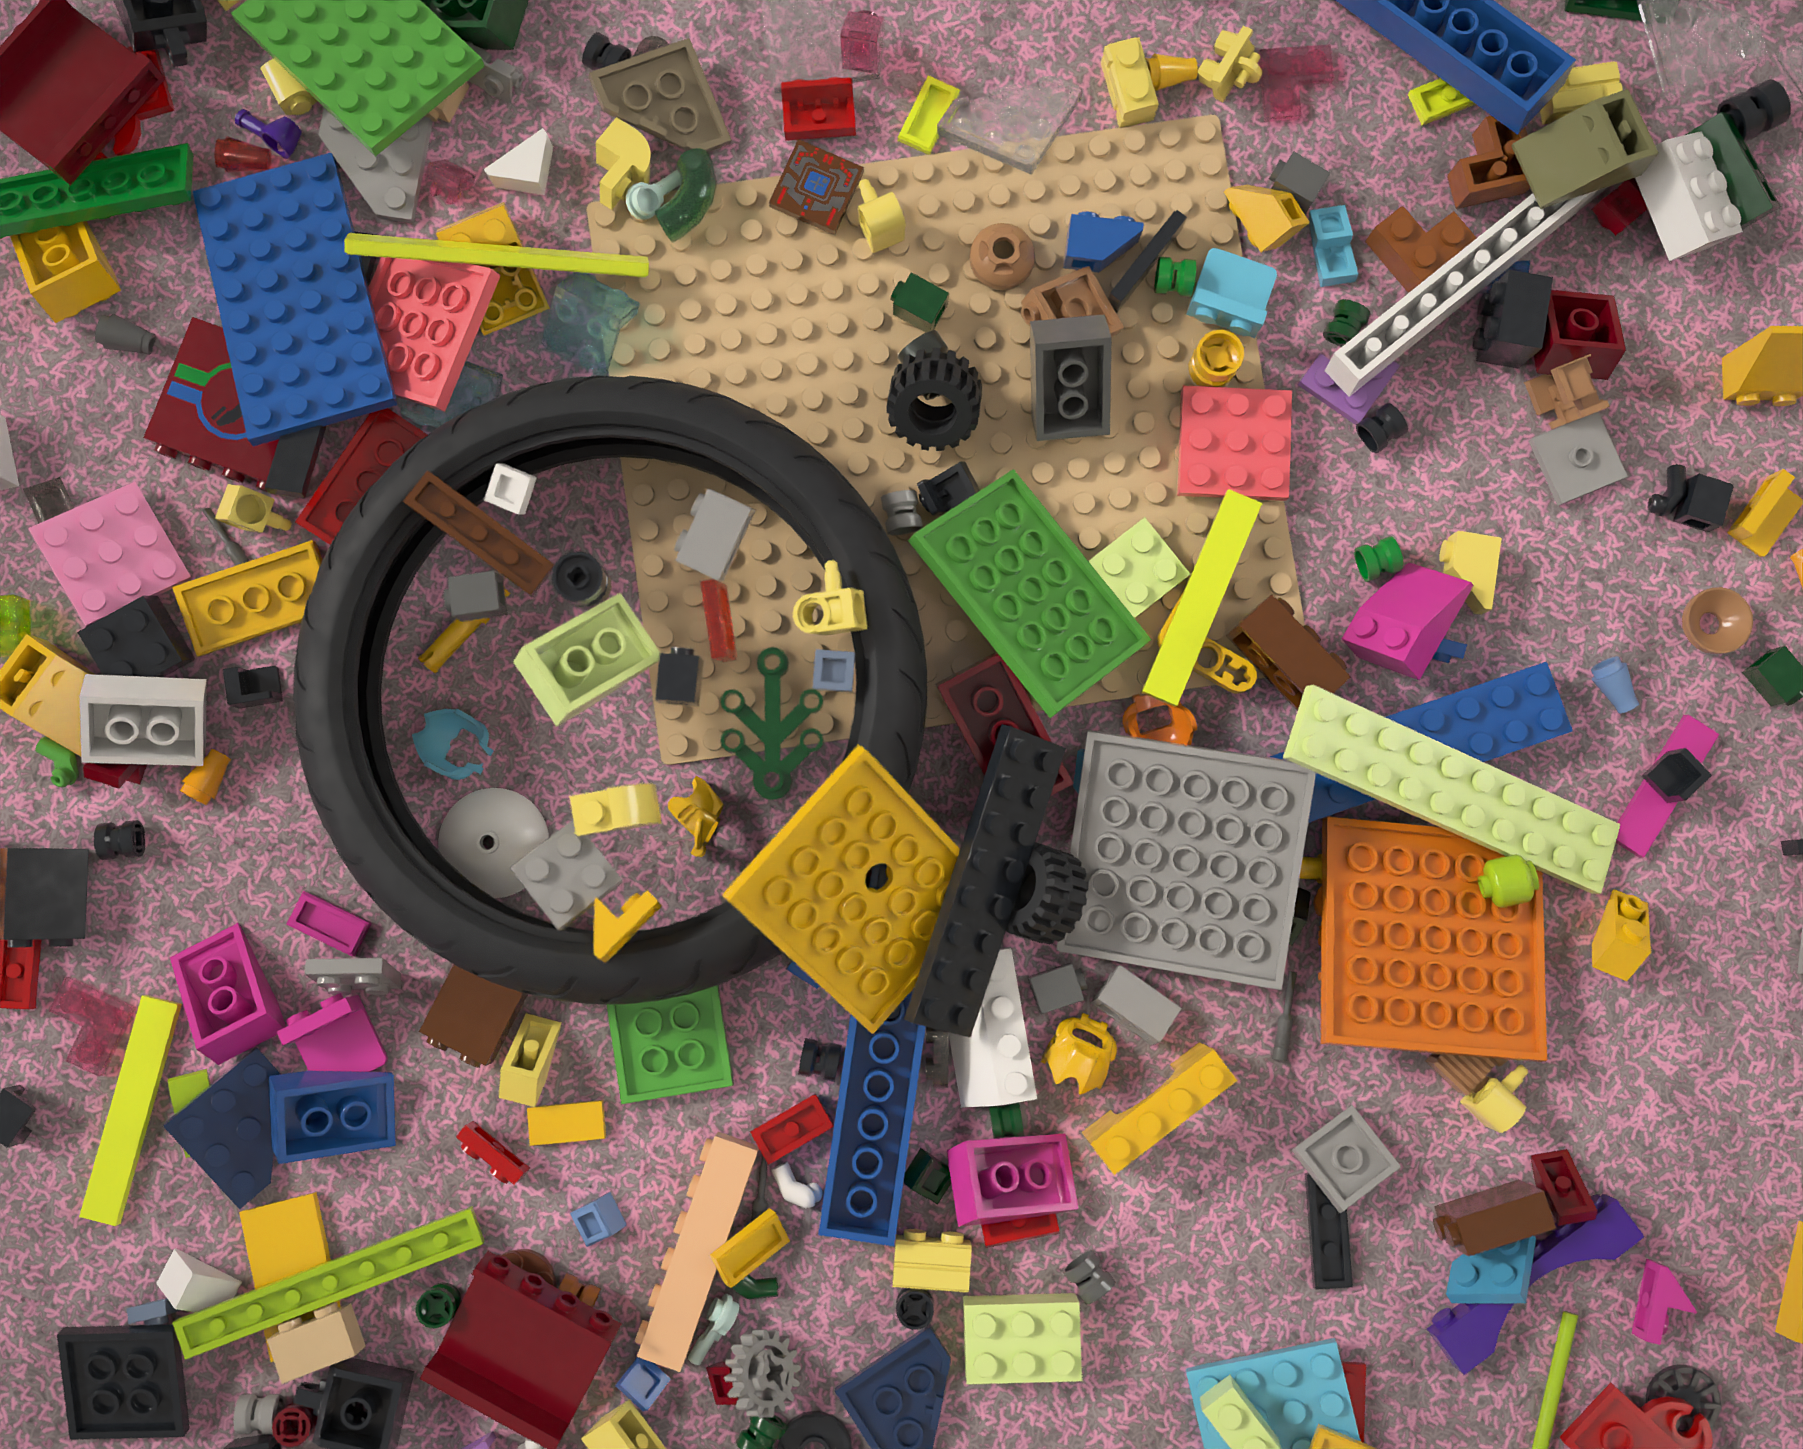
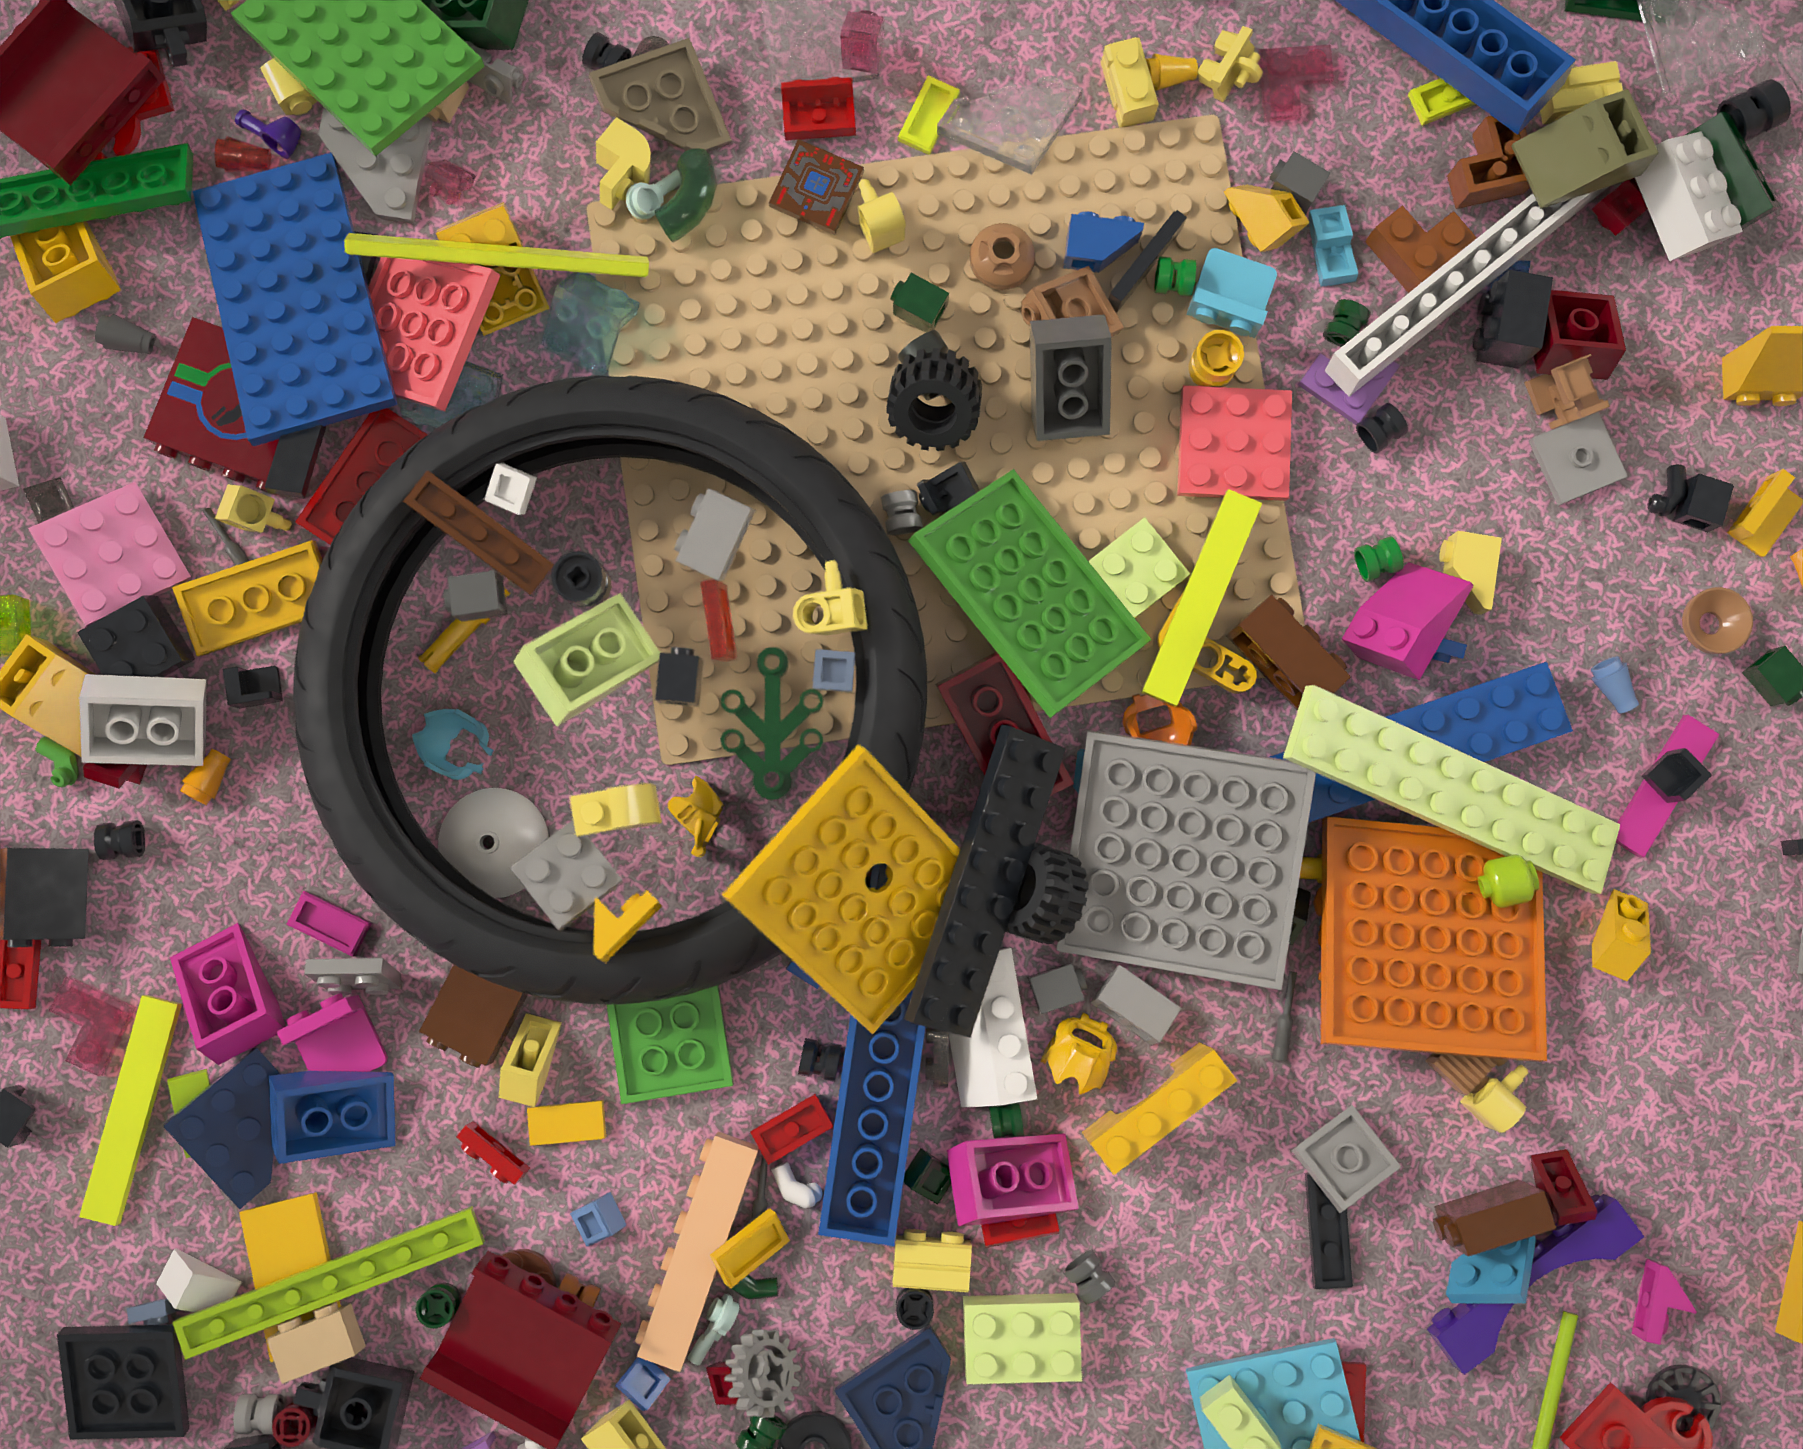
(524, 166): white slope -> none

